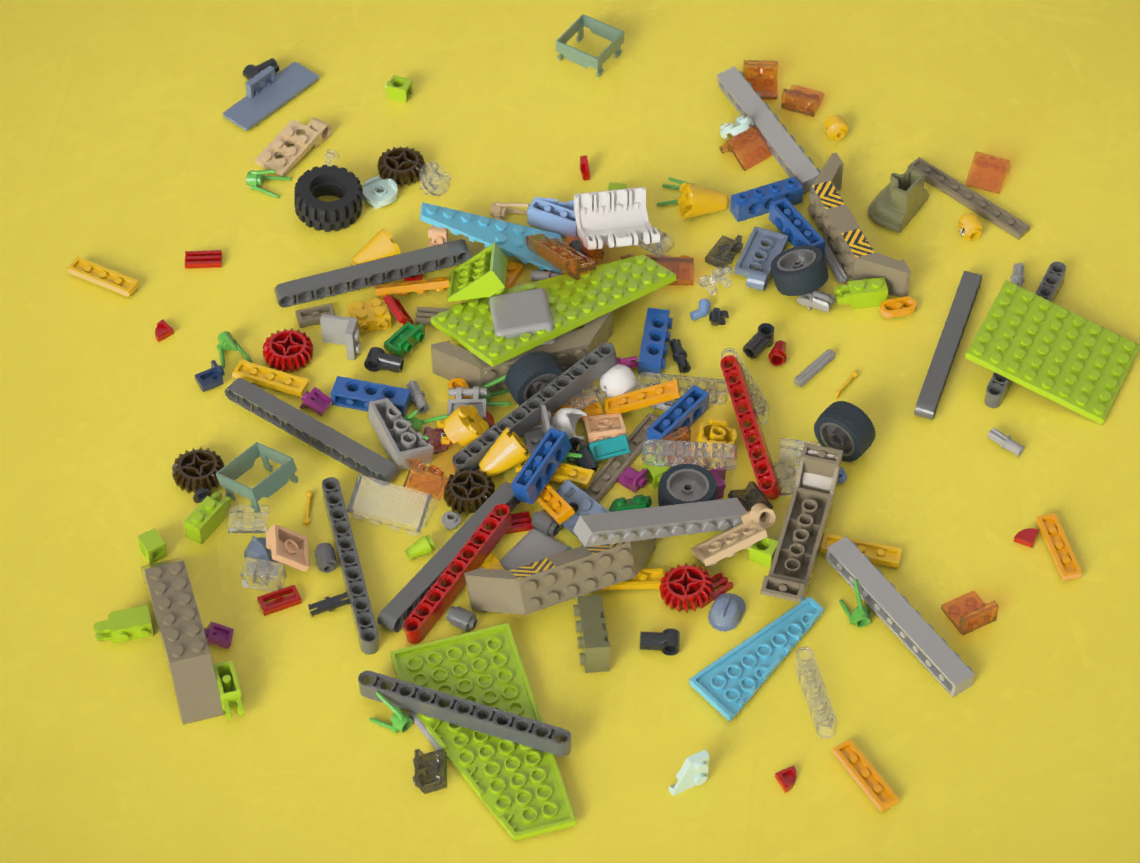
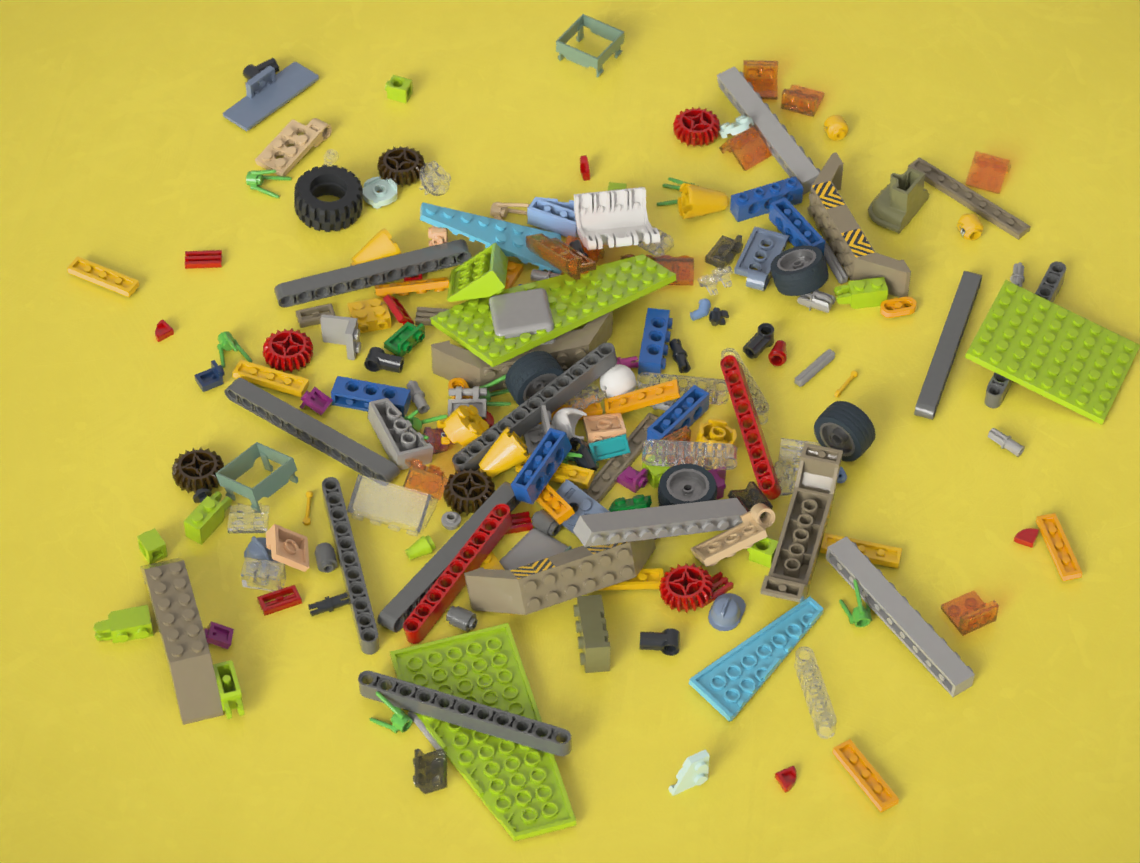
(696, 126): none -> red gear

